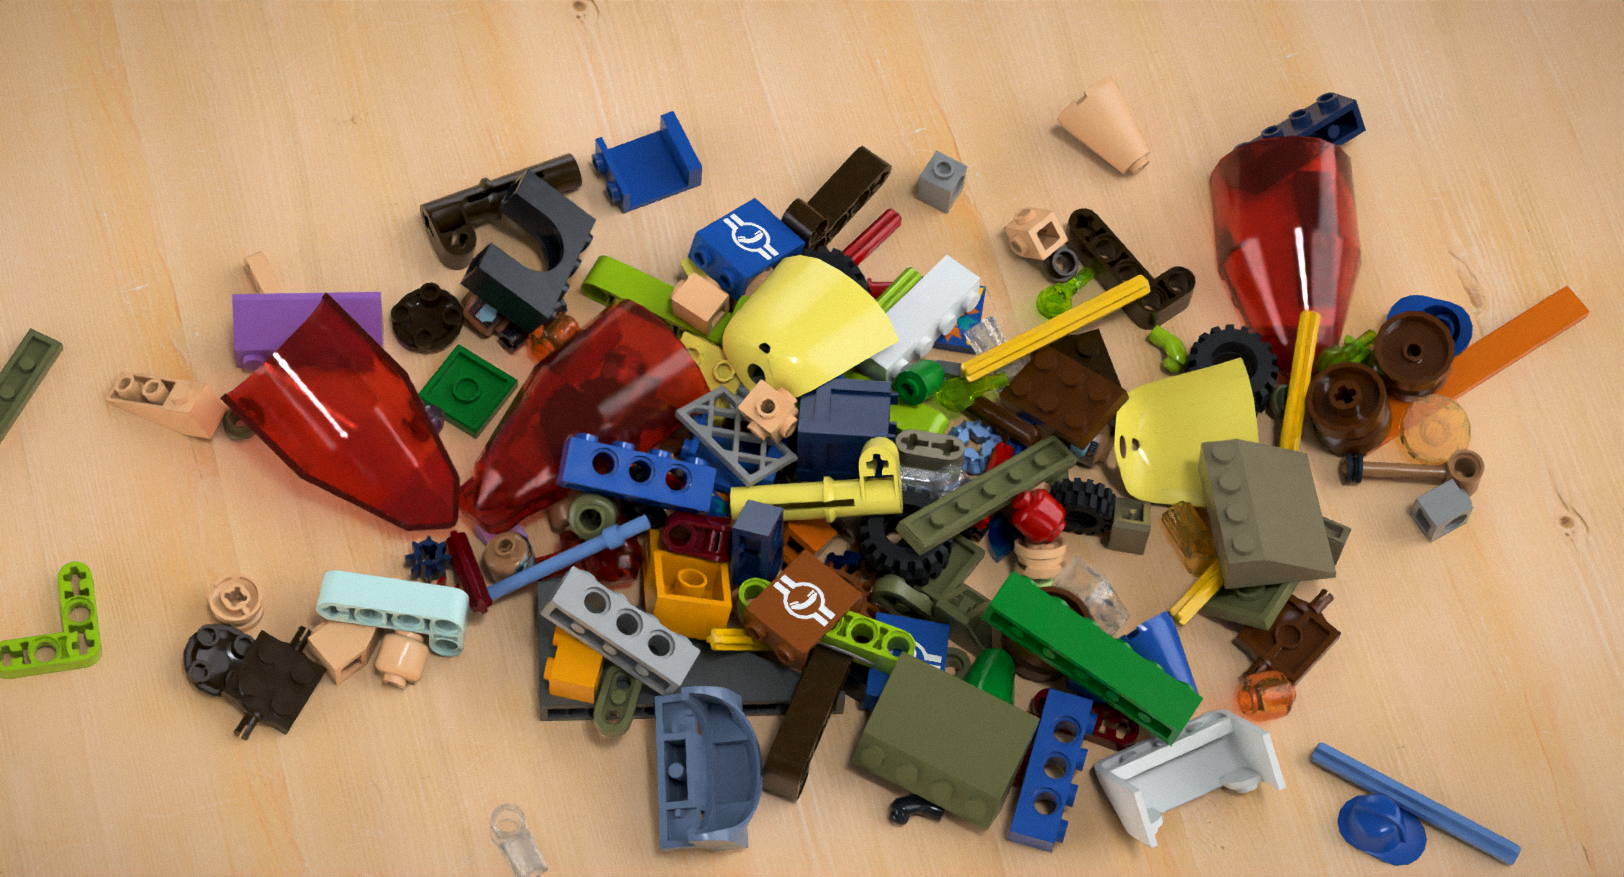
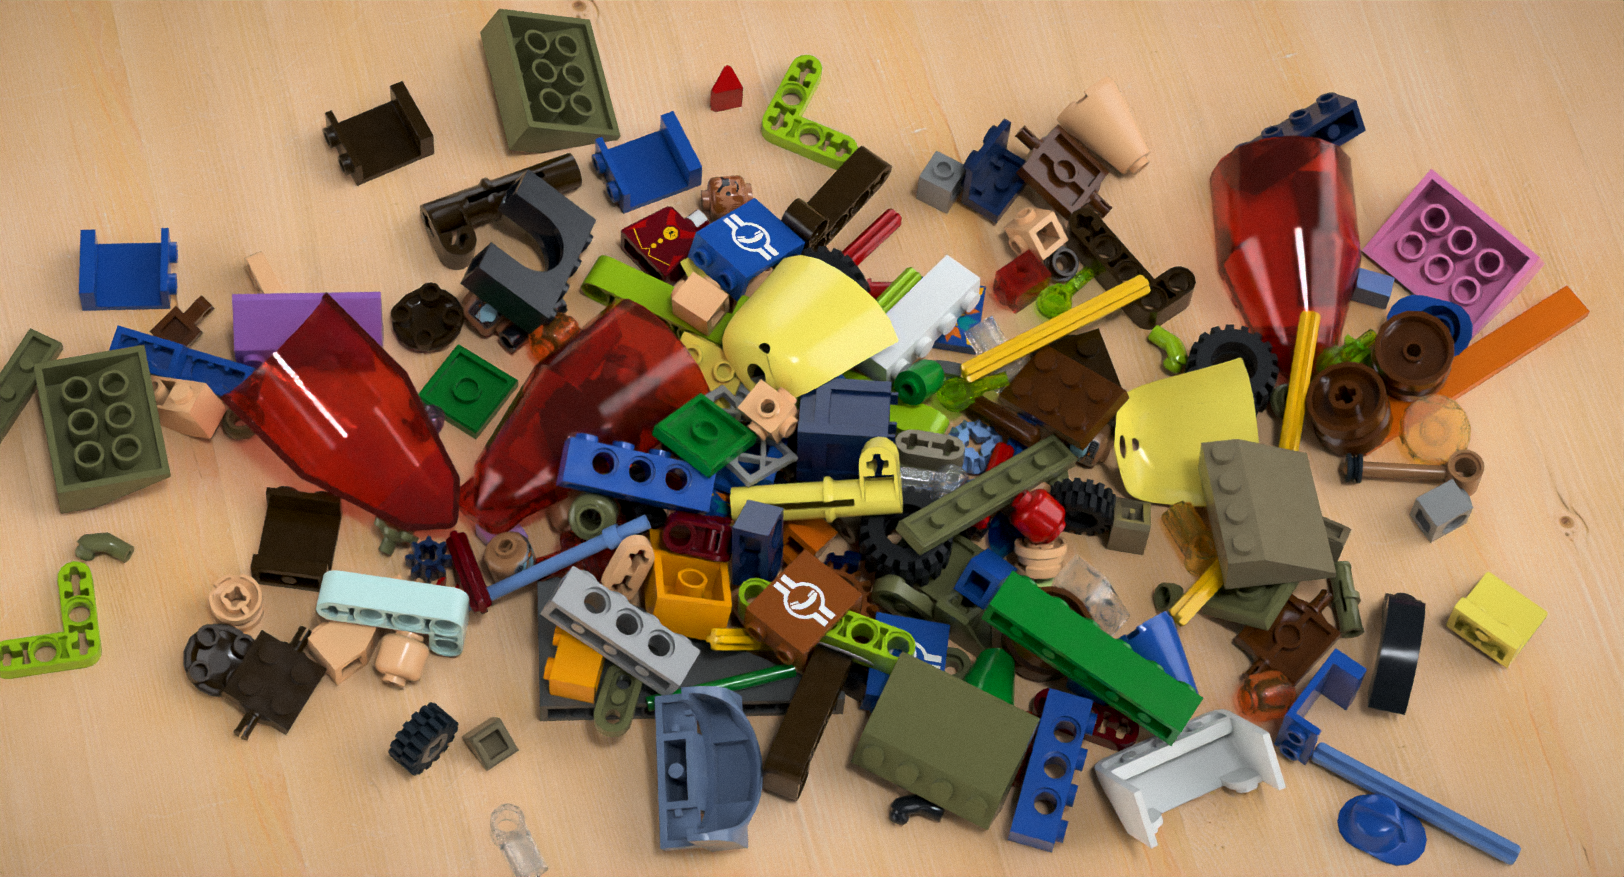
(101, 426): none -> olive slope
(103, 542): none -> olive arm
(126, 274): none -> blue panel
(180, 362): none -> blue slope
(181, 326): none -> reddish brown plate
(297, 538): none -> dark brown panel
(380, 137): none -> dark brown panel
(393, 535): none -> olive plant
(423, 738): none -> black wheel
(490, 742): none -> dark tan slope
(548, 81): none -> olive slope
(632, 570): none -> light nougat beam
(662, 242): none -> dark red torso
(704, 435): none -> green tile
(725, 195): none -> head
(727, 91): none -> red slope
(741, 681): none -> green bar
(795, 125): none -> lime beam
(983, 577): none -> blue brick
(991, 175): none -> dark blue bracket
(1021, 281): none -> clear red brick
(1062, 172): none -> reddish brown plate
(1167, 592): none -> olive hinge
(1338, 681): none -> blue panel
(1346, 601): none -> olive pin
(1373, 288): none -> medium blue slope
(1397, 653): none -> black arch
(1453, 251): none -> bright pink slope
(1496, 619): none -> light yellow bracket

